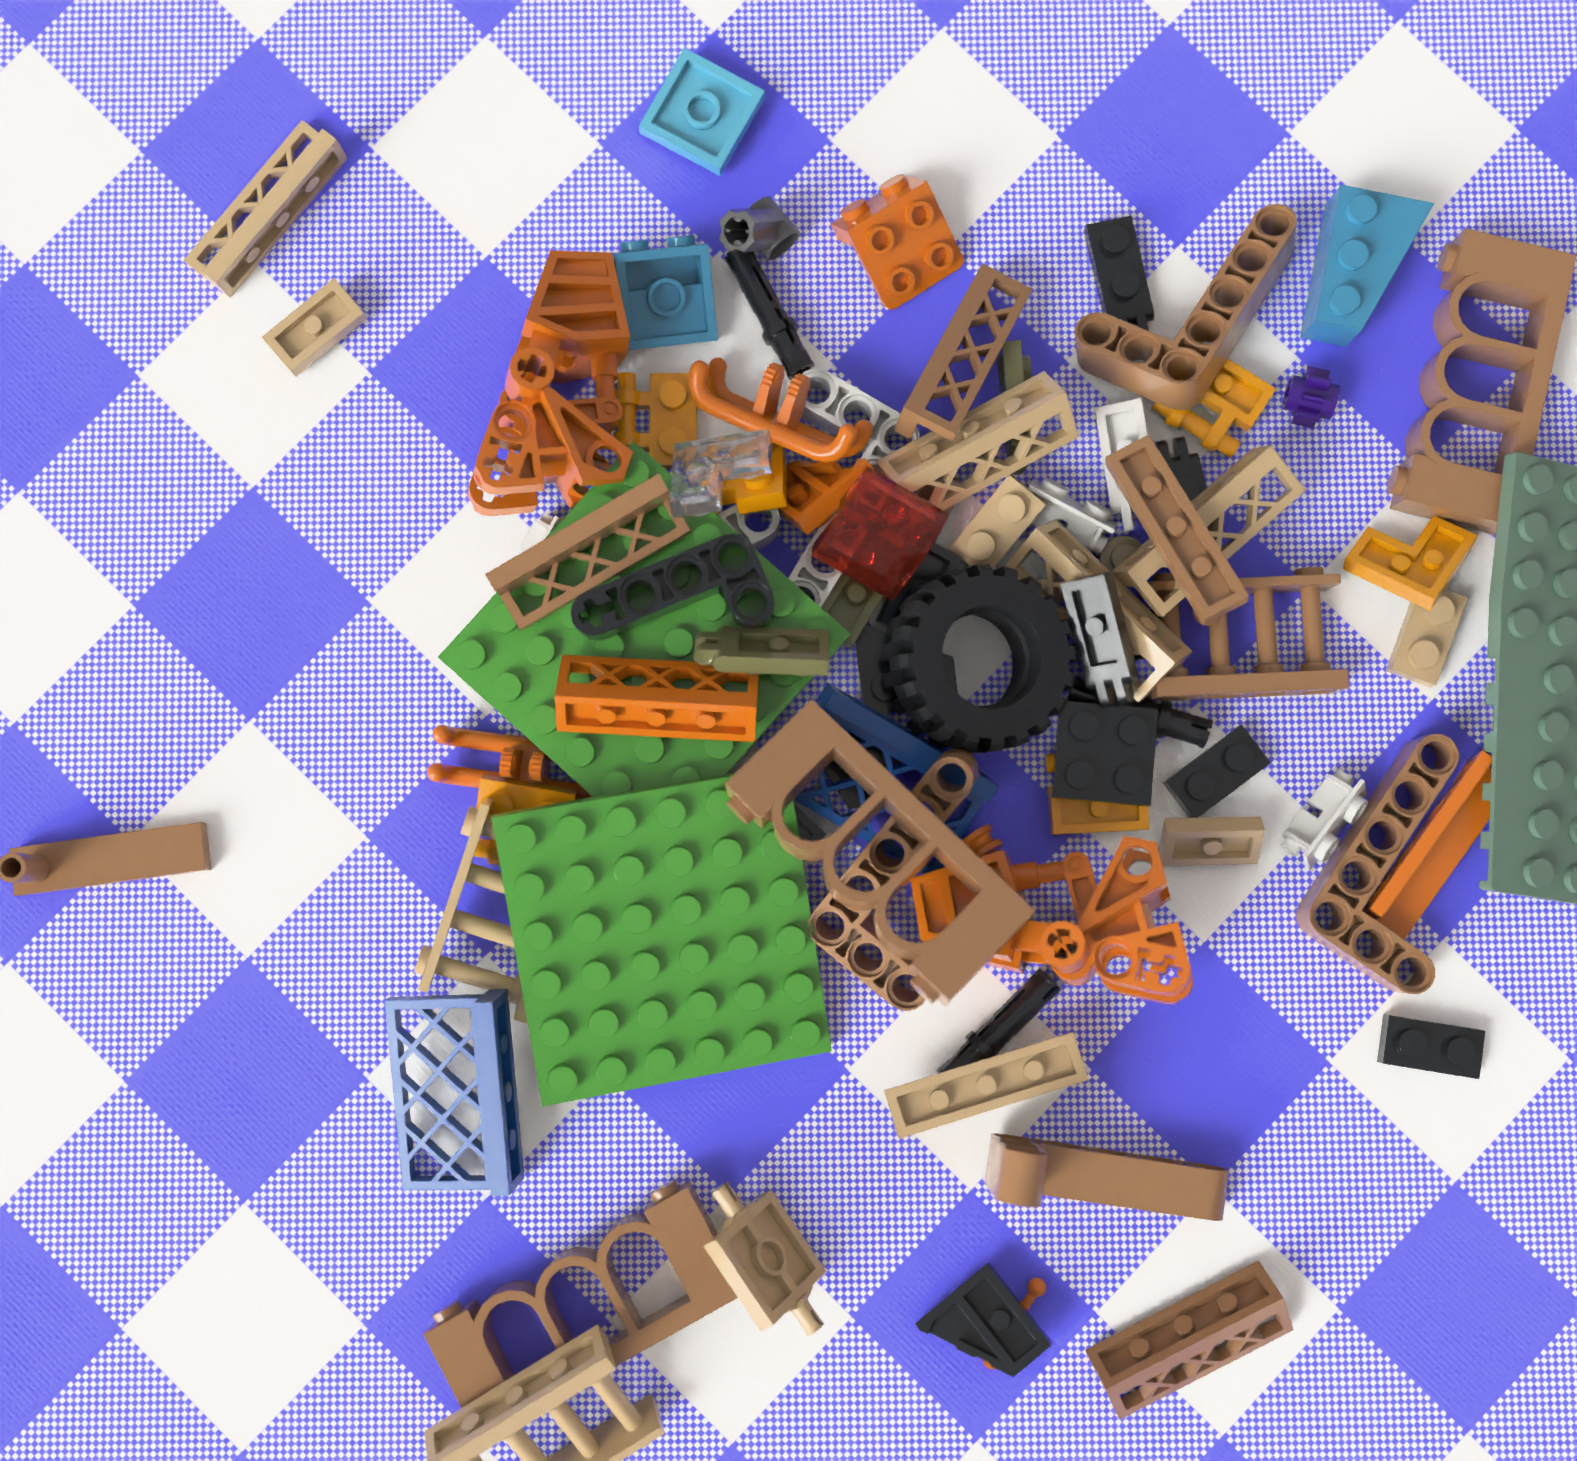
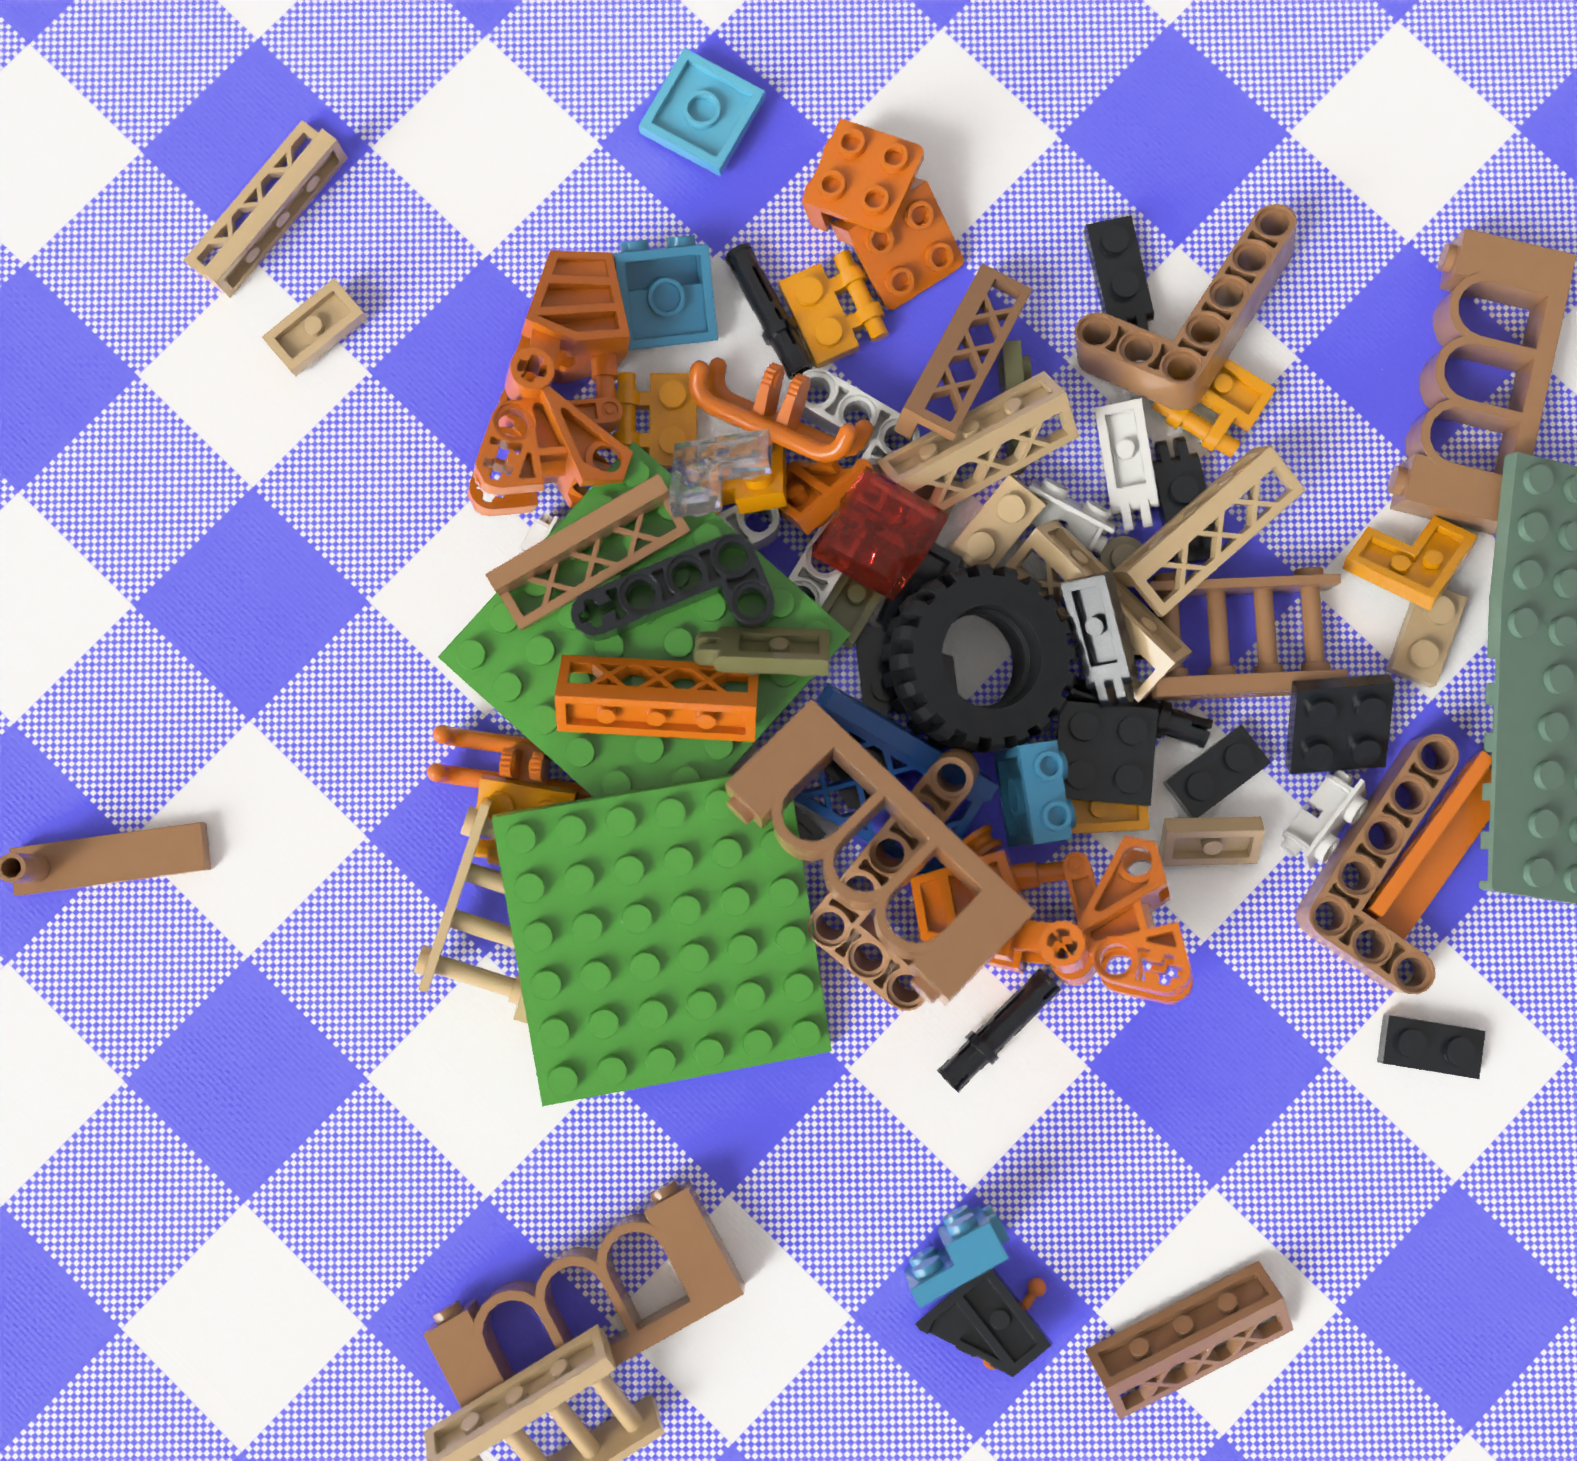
(495, 1085): fence -> none
(758, 228): dark grey piece -> none
(765, 1260): tan plate -> none
(820, 316): none -> light orange plate
(861, 178): none -> orange bracket
(971, 1247): none -> dark azure plate
(986, 1085): tan fence -> none
(1028, 1168): medium nougat beam -> none
(1034, 794): none -> dark azure plate
(1176, 530): medium nougat piece -> none
(1310, 397): dark purple gear -> none
(1339, 723): none -> black plate
(1355, 259): dark azure wedge -> none

